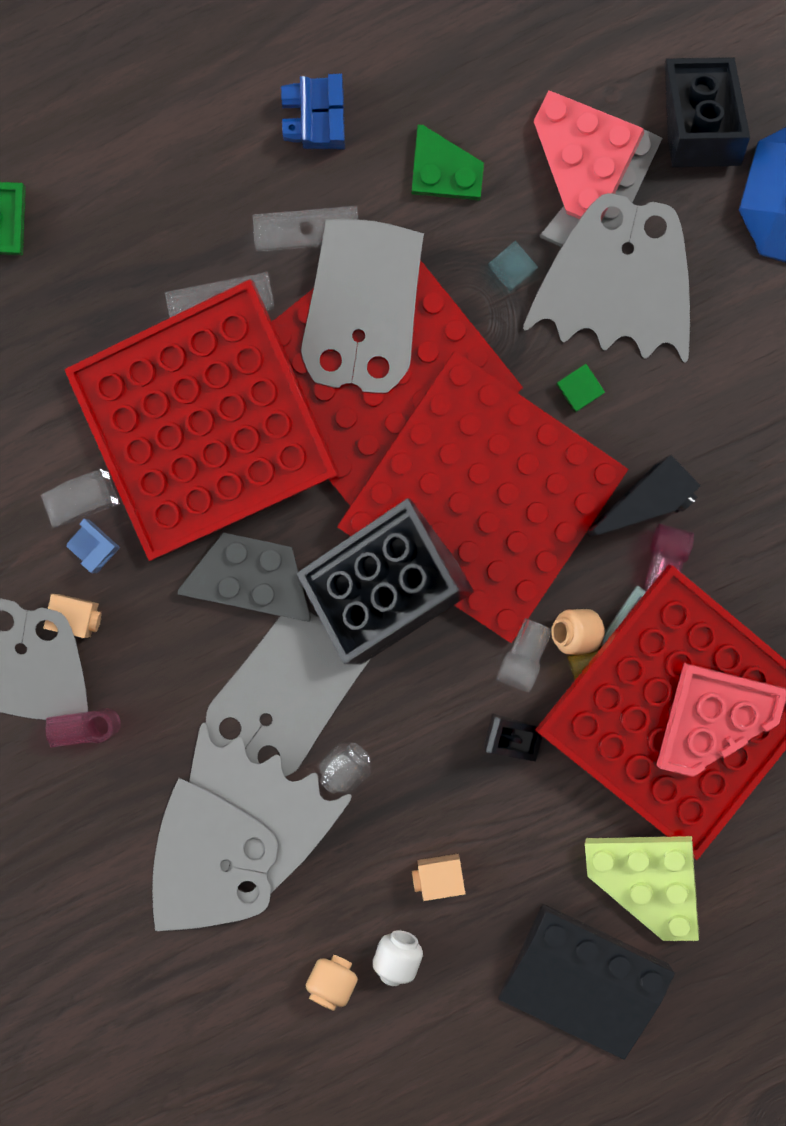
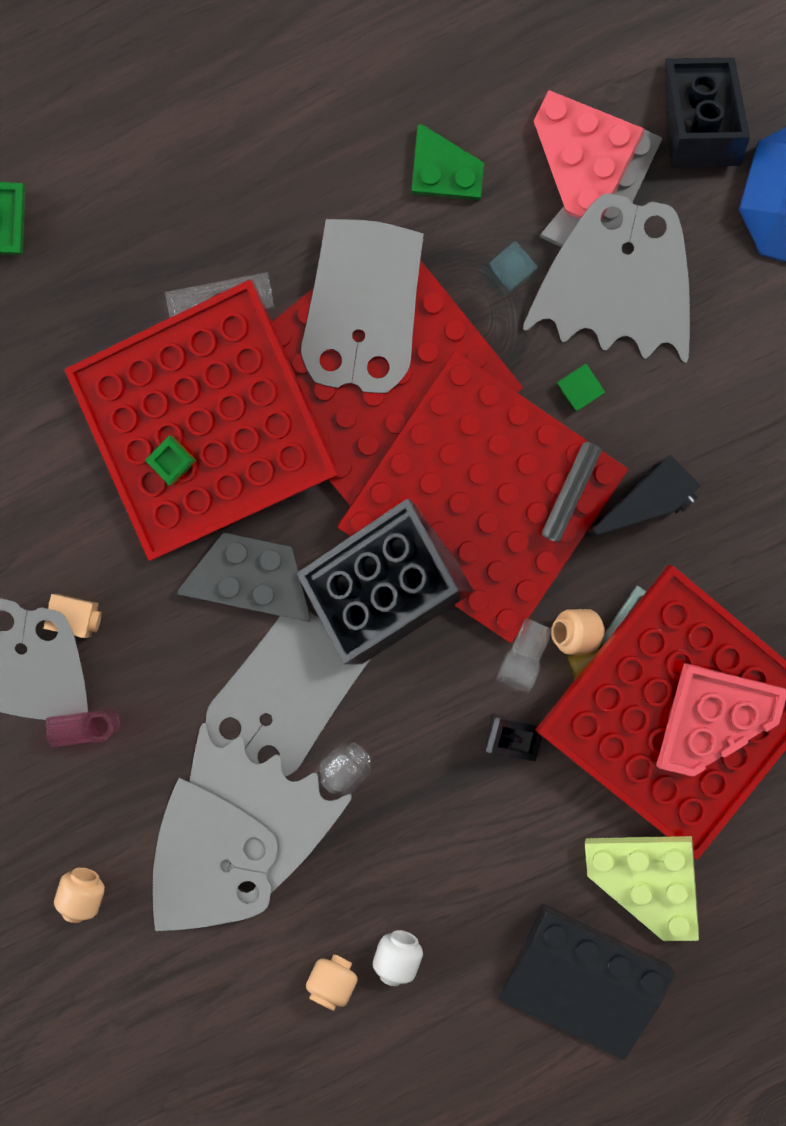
(79, 498): clear slope -> none
(79, 895): none -> light nougat head
(92, 546): medium blue panel -> none
(170, 460): none -> green tile
(283, 229): clear tile -> none
(321, 112): blue hips -> none
(439, 877): light nougat brick -> none
(571, 491): none -> dark grey axle
(670, 547): clear pink piece -> none

